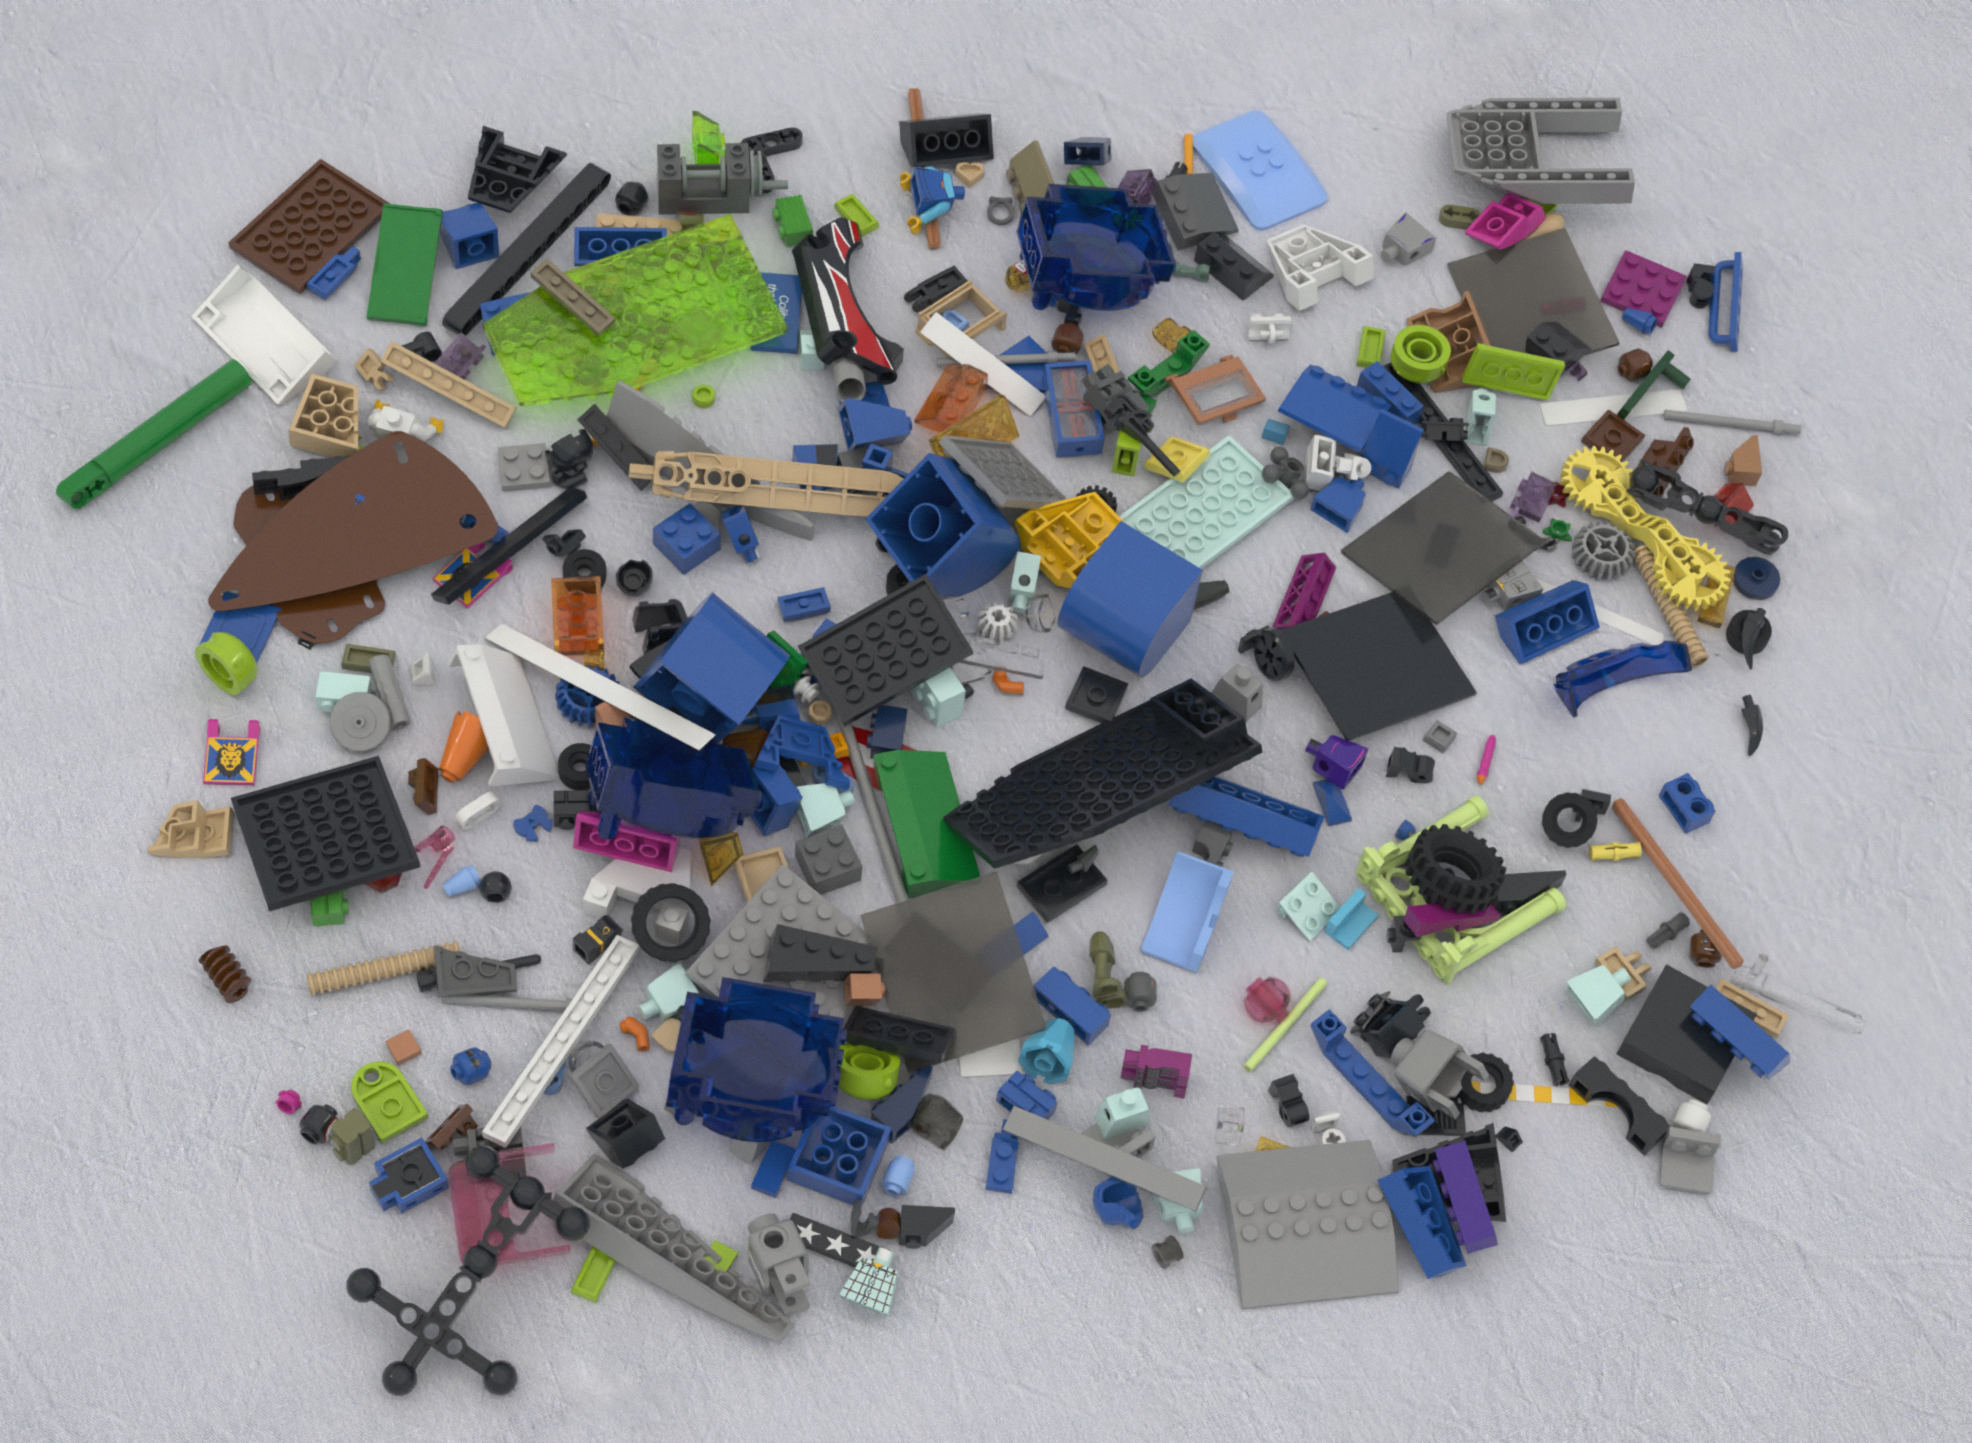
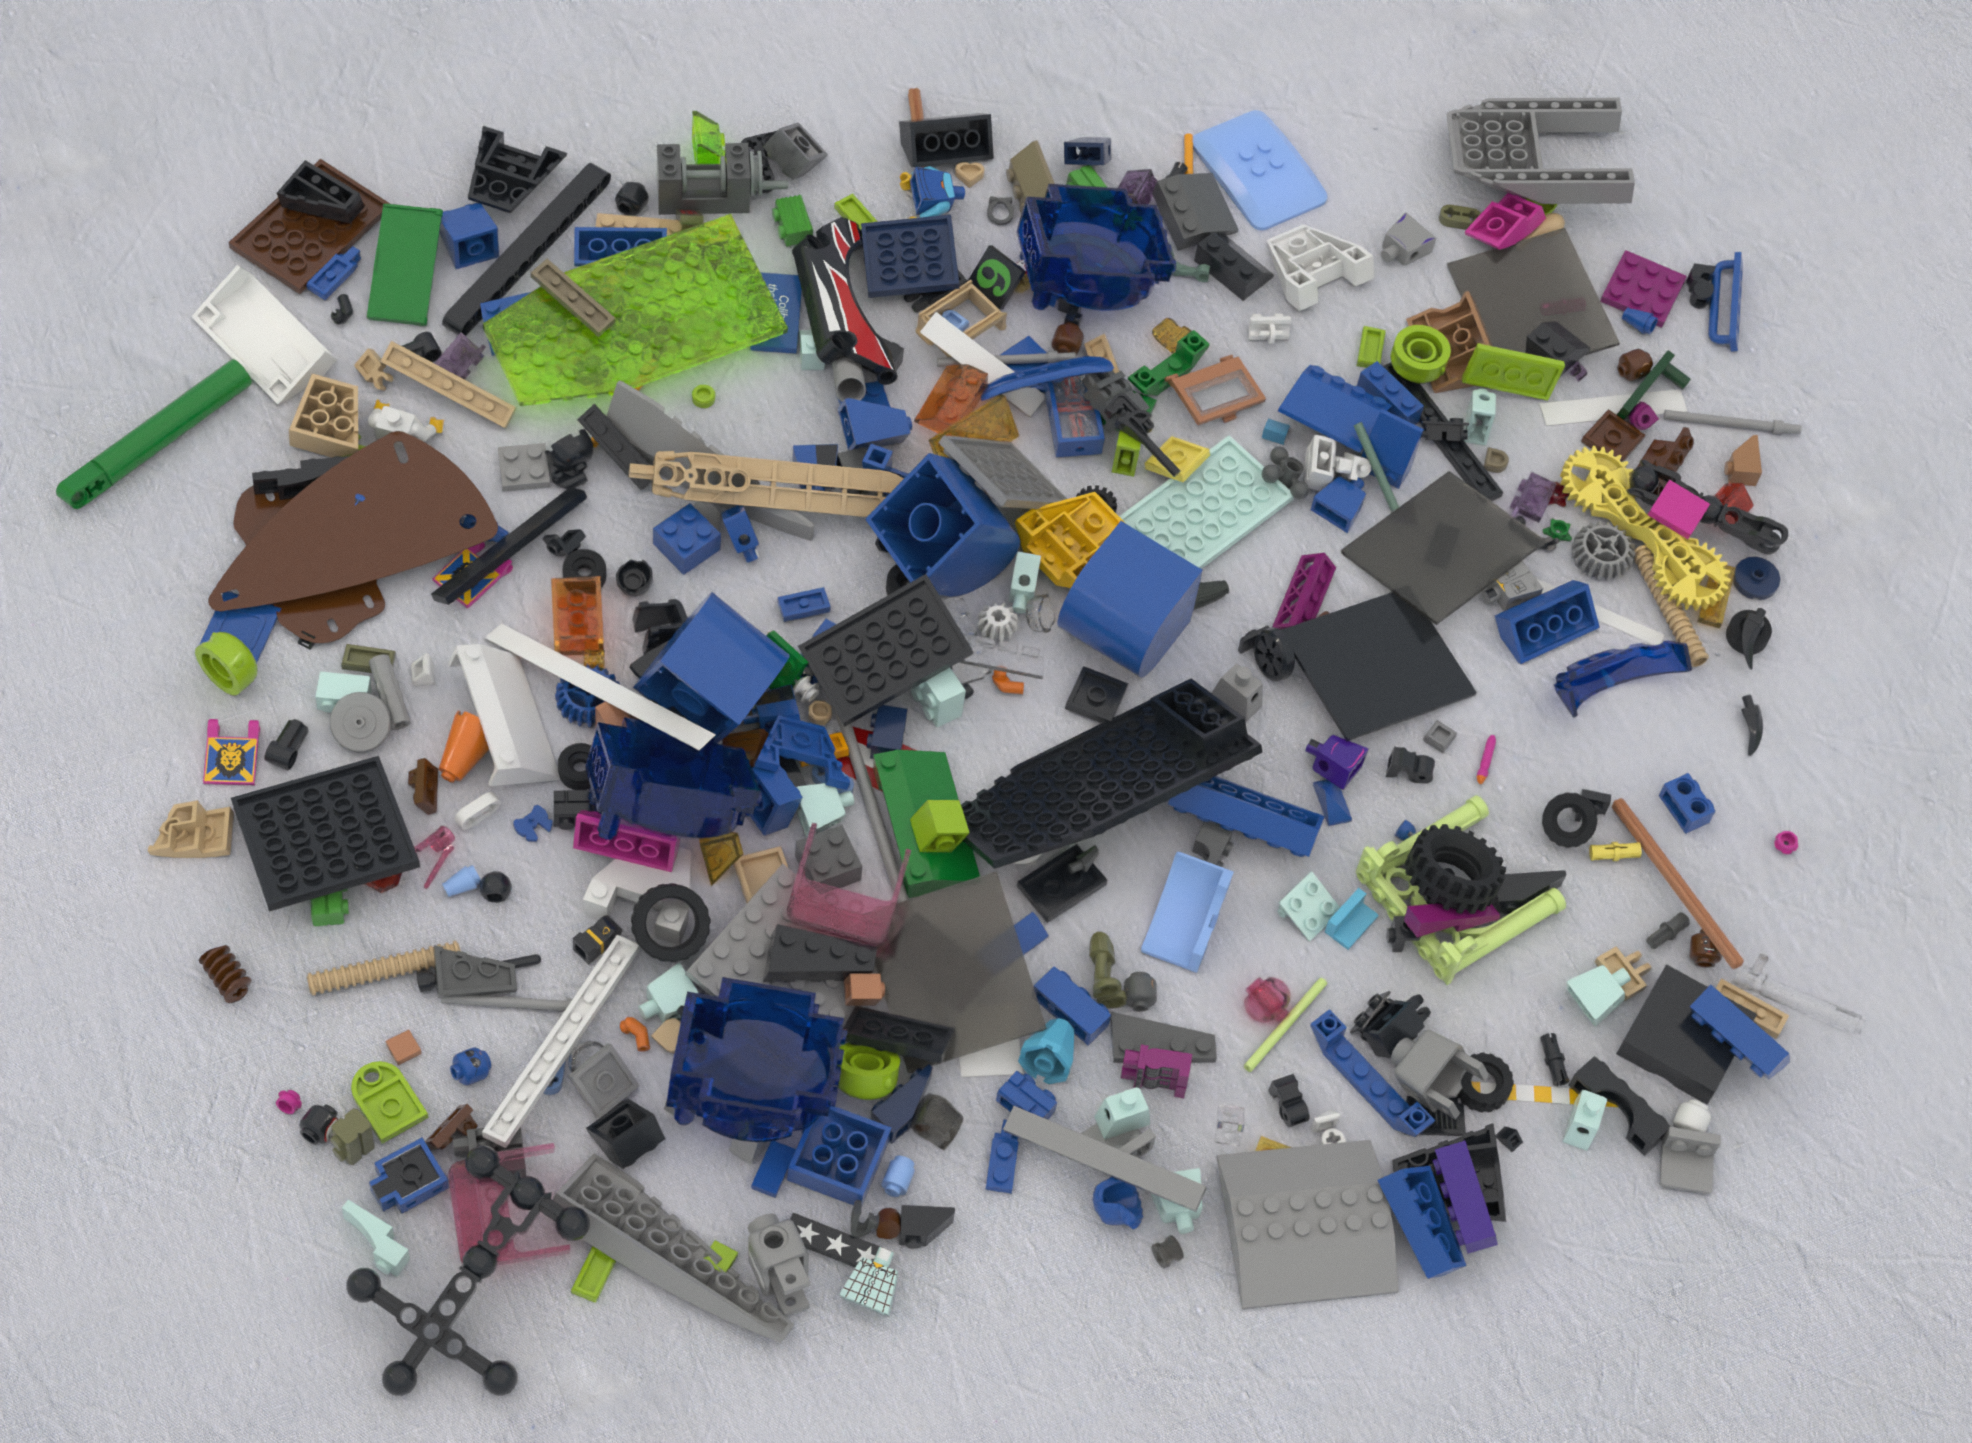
(285, 749): none -> black piece
(320, 195): none -> black wedge
(345, 310): none -> black arm
(388, 1254): none -> light aqua slope
(794, 150): none -> flat silver slope
(840, 910): none -> clear pink windscreen
(910, 256): none -> dark blue plate
(939, 826): none -> lime head
(996, 276): none -> black tile
(1047, 373): none -> blue piece
(1131, 1032): none -> dark grey wing
(1376, 466): none -> sand green piece
(1587, 1114): none -> light aqua torso
(1642, 416): none -> magenta piece
(1678, 509): none -> dark pink tile
(1788, 837): none -> dark pink plate

